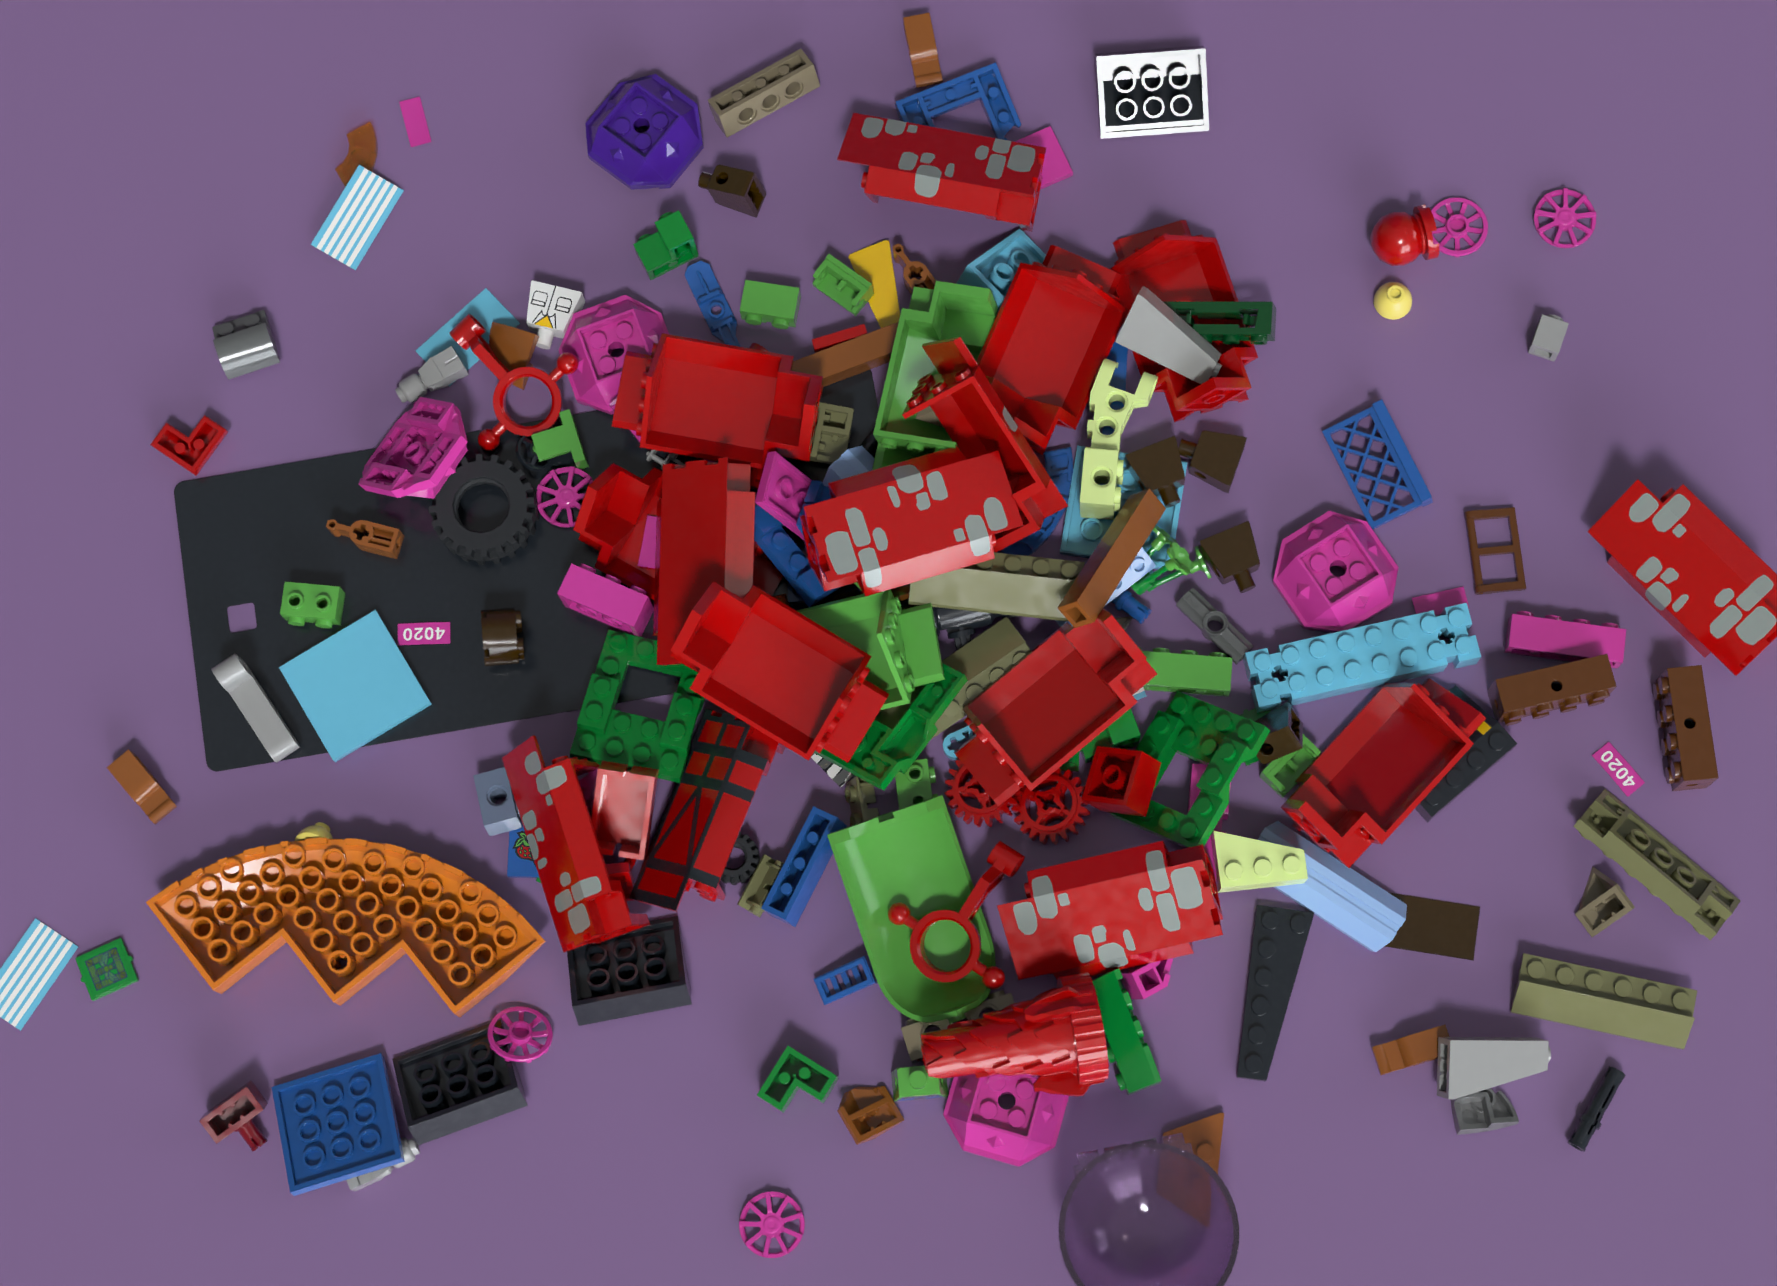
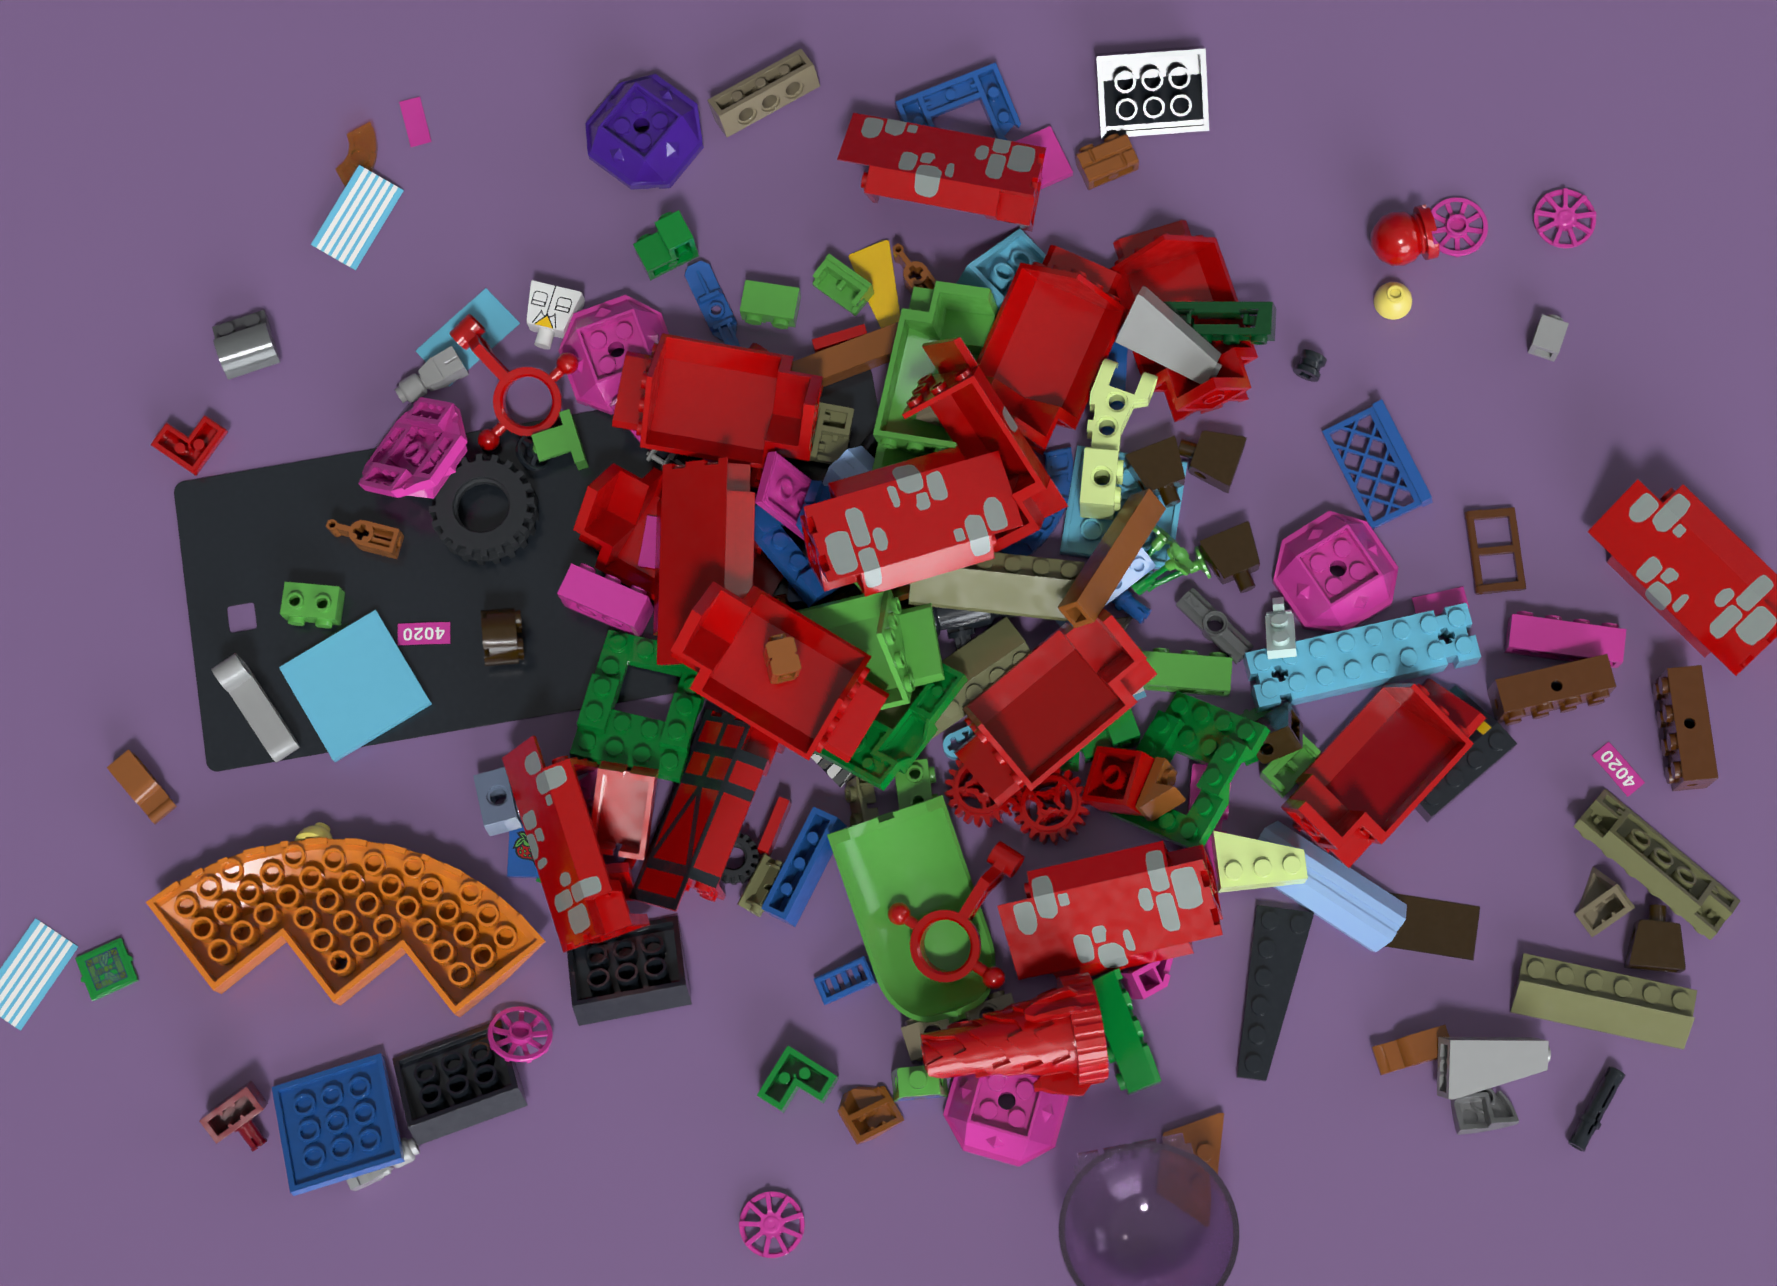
(513, 348): dark orange brick -> none
(566, 496): dark pink wheel -> none
(734, 189): dark brown torso -> none
(774, 826): none -> red tile
(781, 659): none -> dark orange brick
(922, 50): dark orange piece -> none
(1106, 160): none -> dark orange brick
(1158, 792): none -> dark orange slope
(1280, 631): none -> light aqua hinge
(1309, 365): none -> black wheel
(1656, 944): none -> dark brown torso

